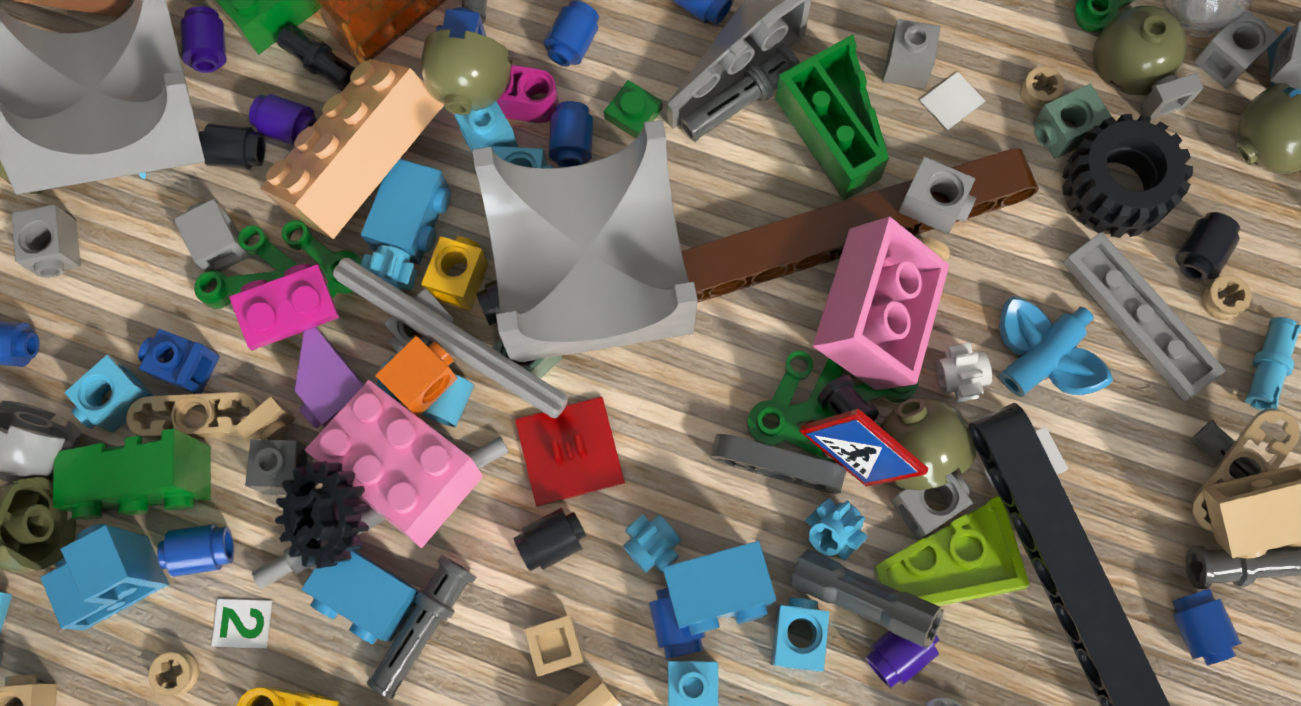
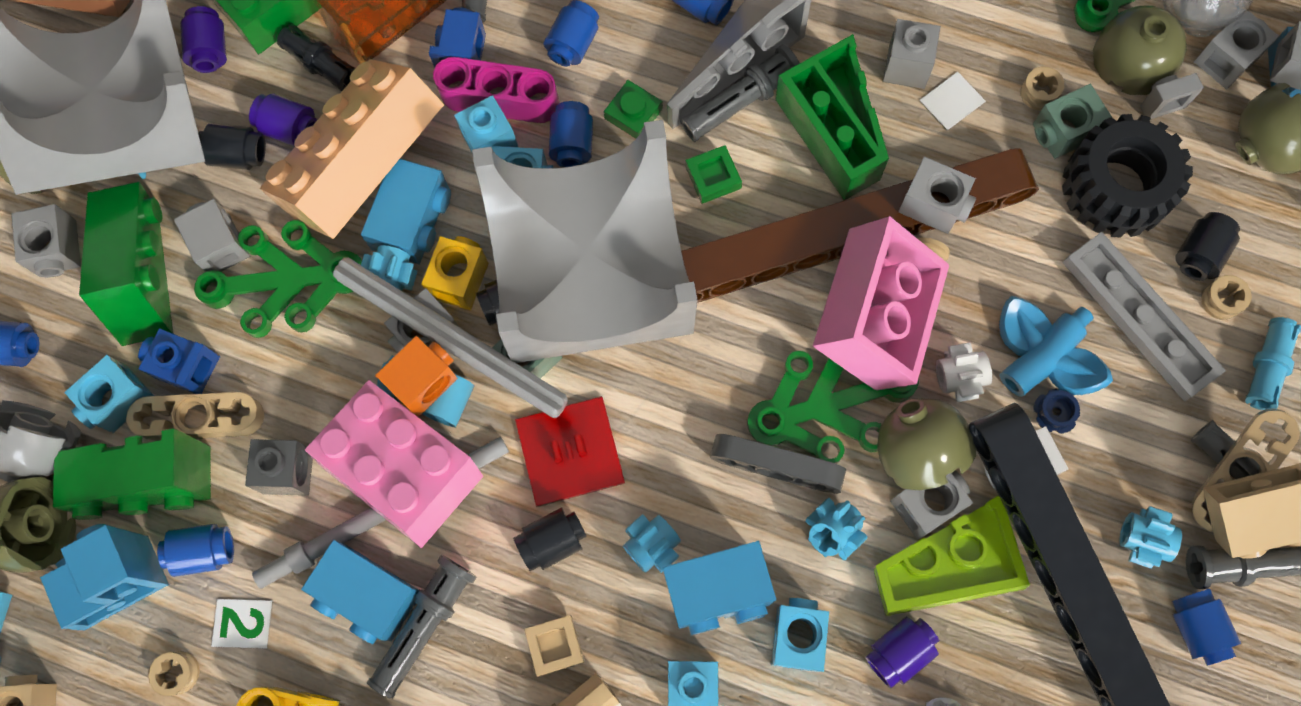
(125, 263): none -> green wedge
(266, 422): tan plate -> none
(284, 305): dark pink bracket -> none
(322, 514): black gear -> none
(323, 379): medium lavender slope -> none
(465, 71): olive cylinder -> none
(671, 638): blue brick -> none
(713, 174): none -> green plate
(842, 397): black bush -> none
(863, 448): piece -> none
(895, 610): dark grey axle -> none
(1068, 408): none -> dark blue plate
(1150, 537): none -> medium azure gear

